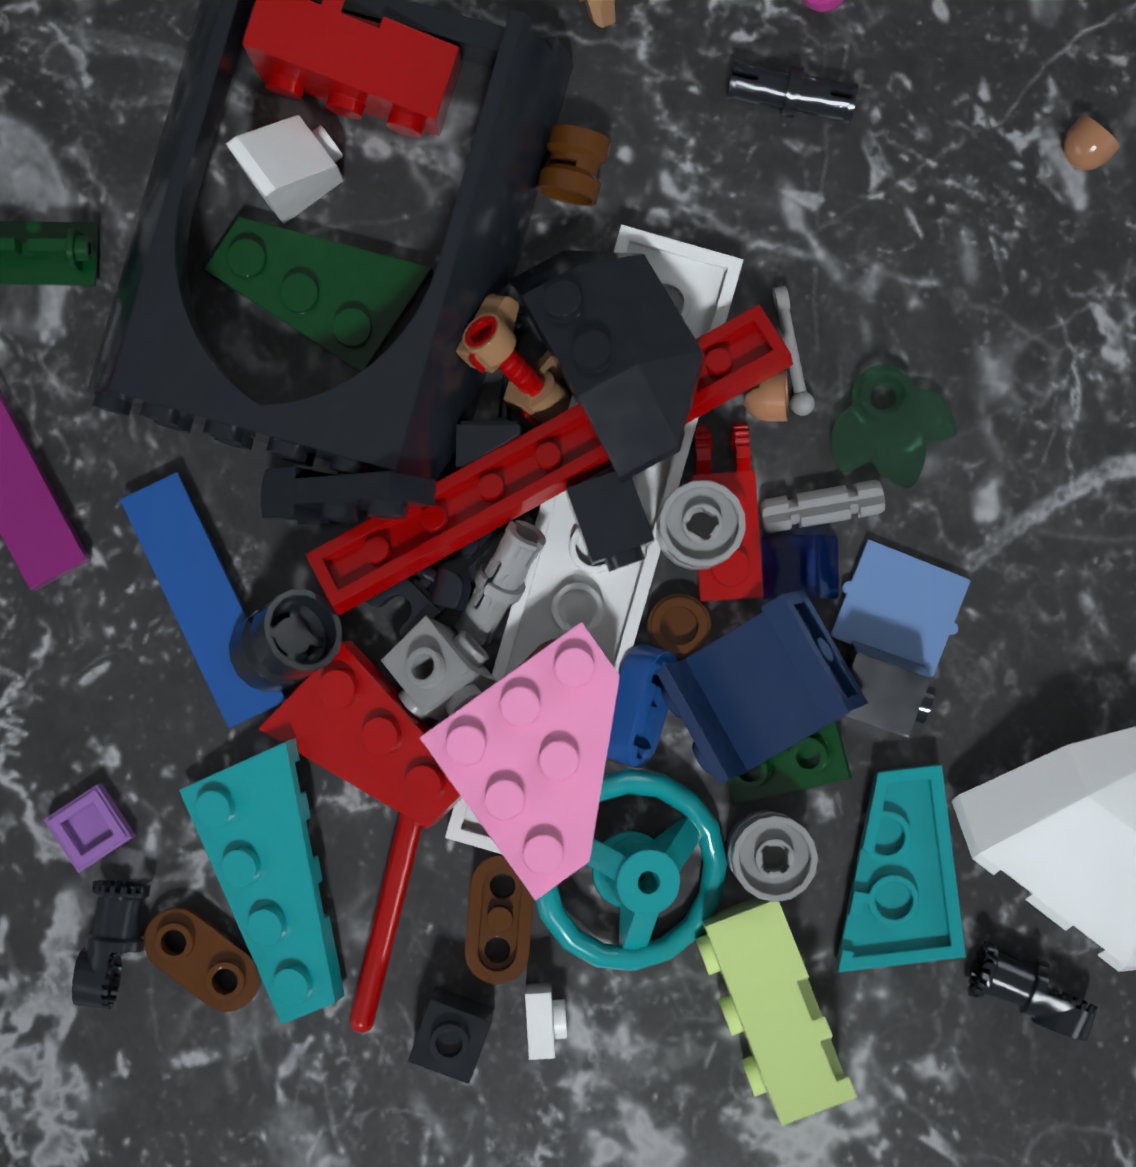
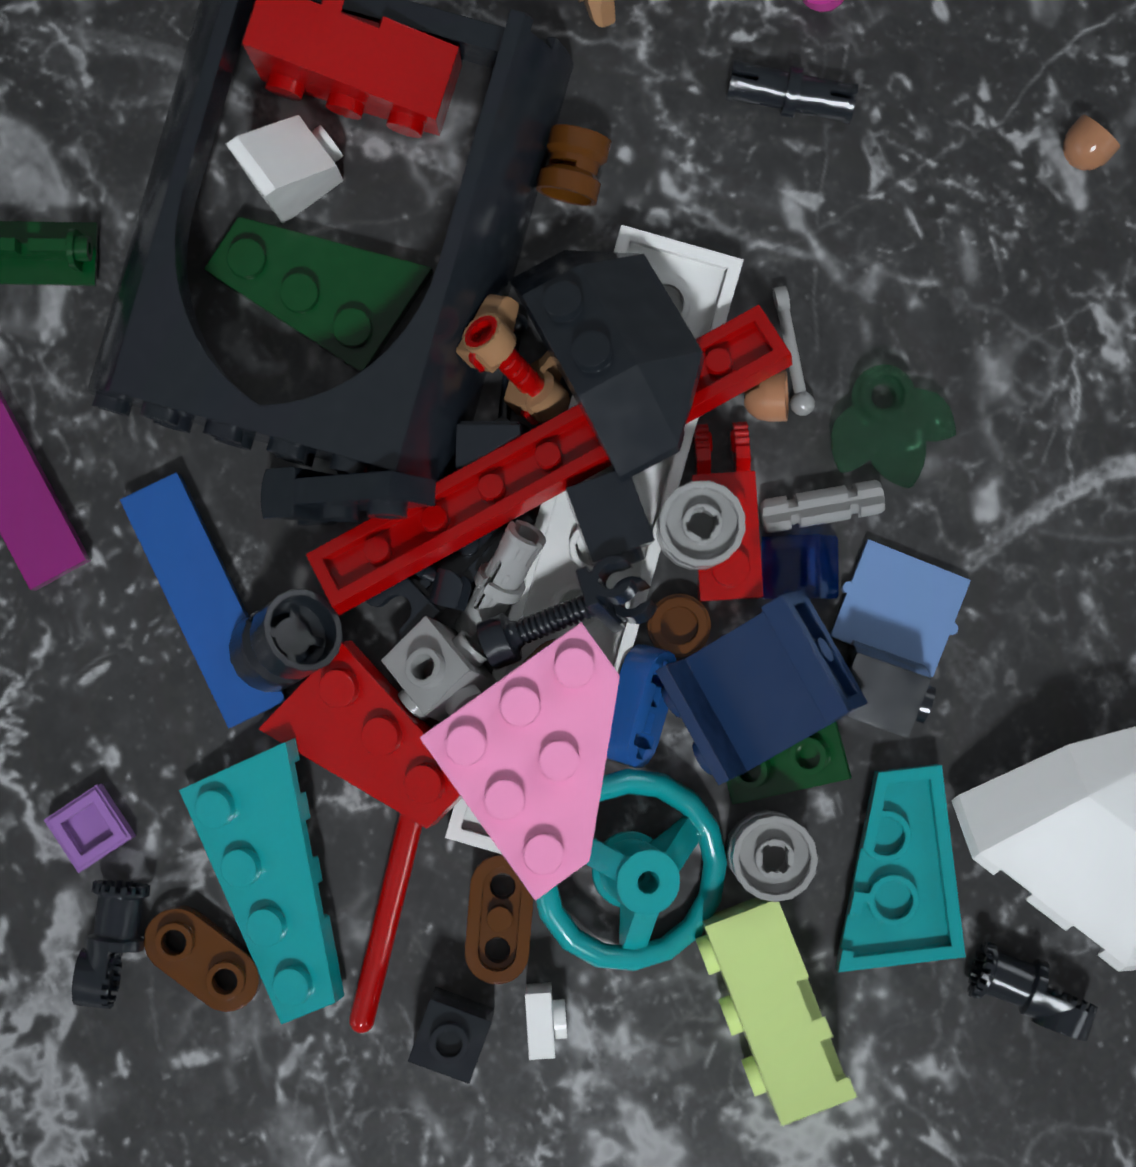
(505, 638): none -> black bar

